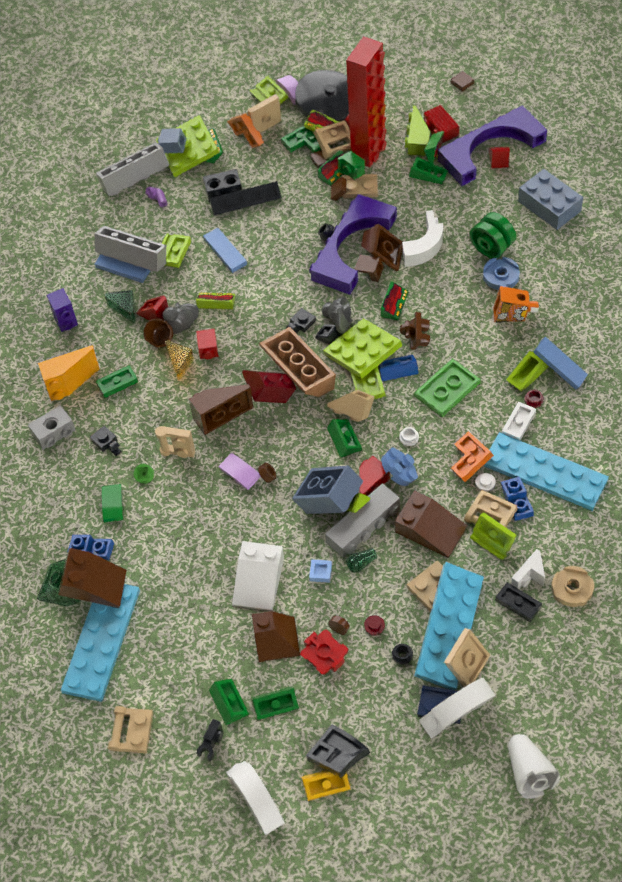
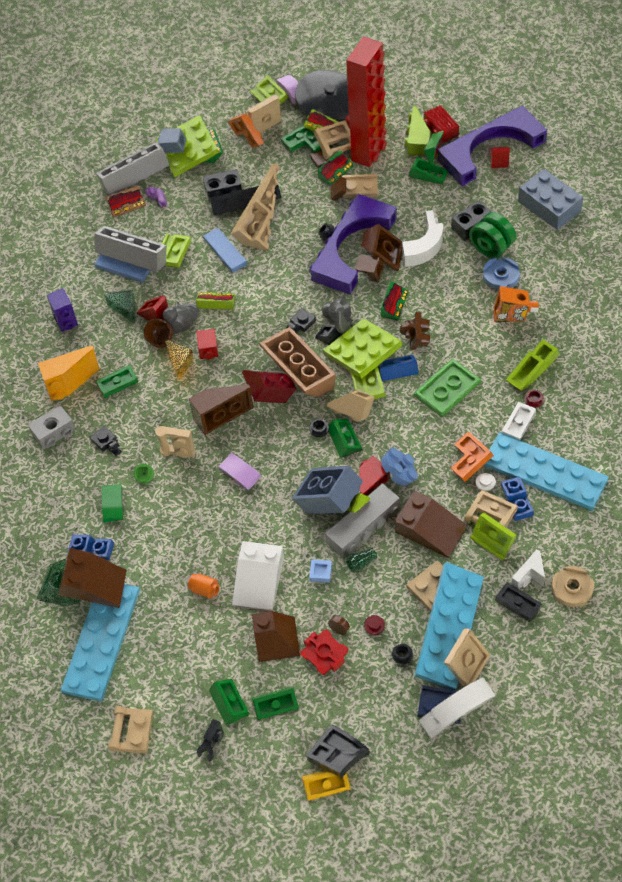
(125, 201): none -> slope
(203, 585): none -> orange brick
(254, 223): none -> tan wedge
(256, 796): white arch -> none
(267, 472): reddish brown tile -> none
(319, 423): none -> black plate
(351, 165): green brick -> none
(409, 436): white plate -> none
(462, 81): tile -> none
(468, 218): none -> black brick
(531, 768): white cone -> none
(560, 363): medium blue tile -> none

